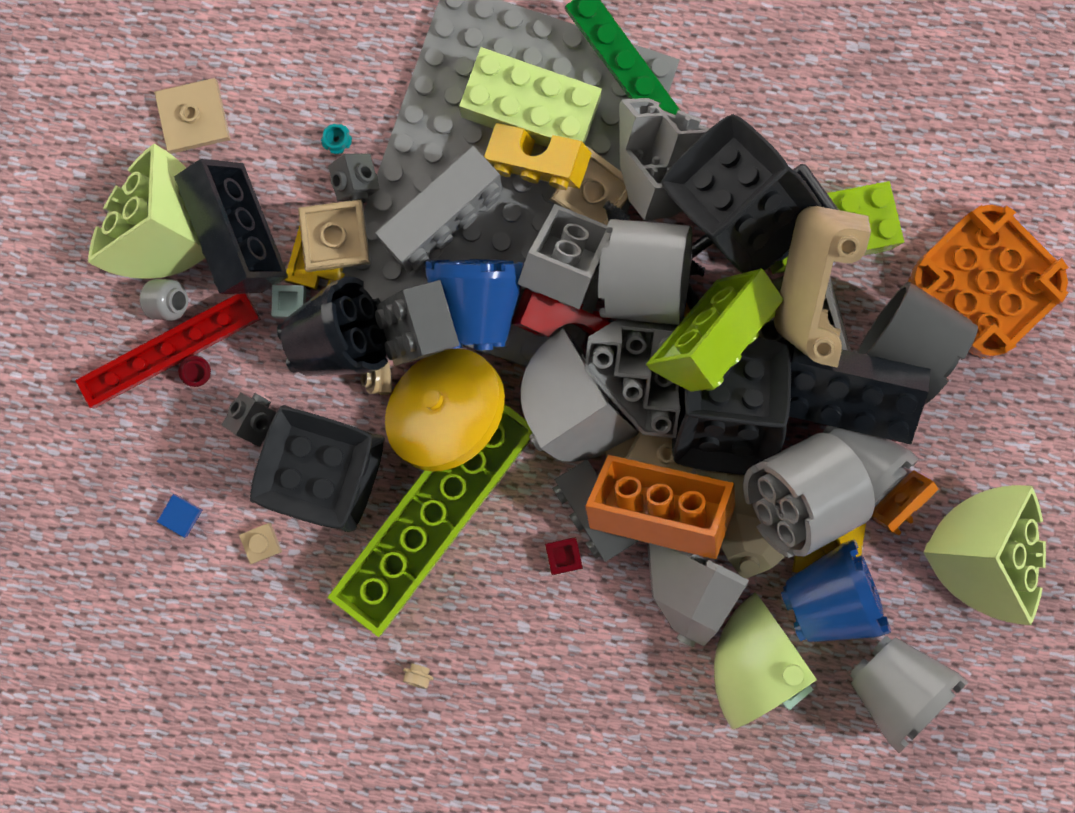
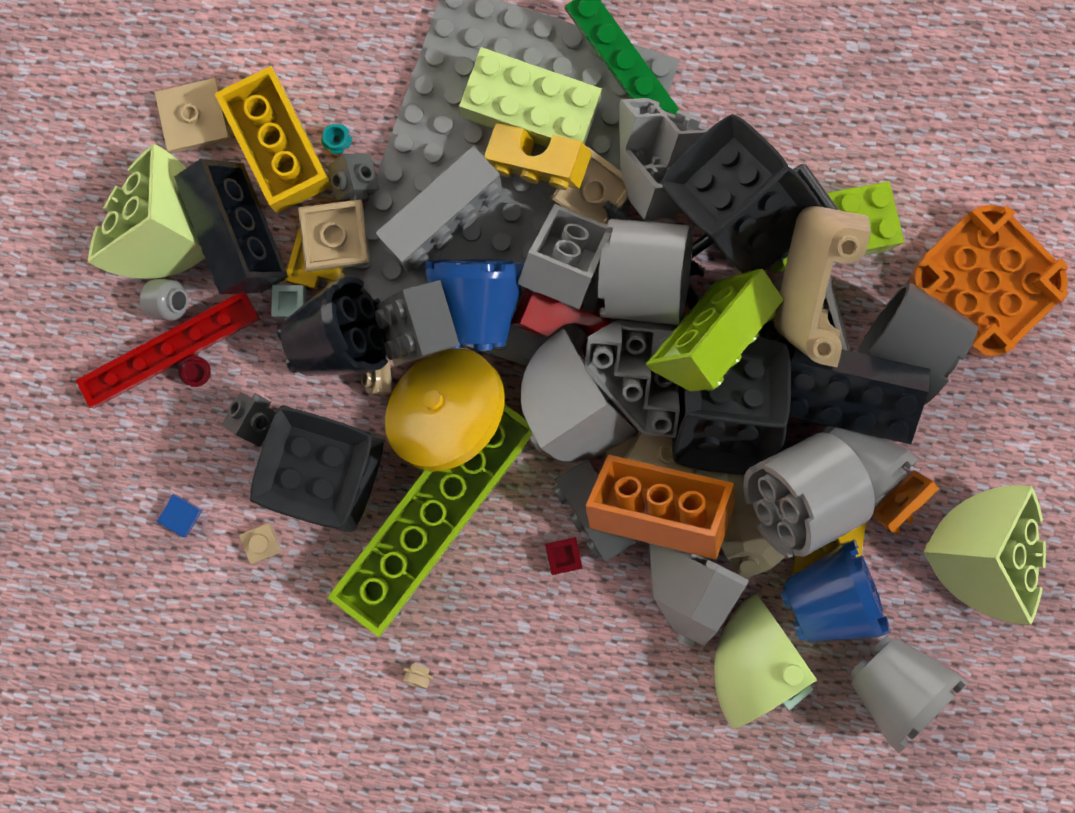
(273, 140): none -> yellow brick

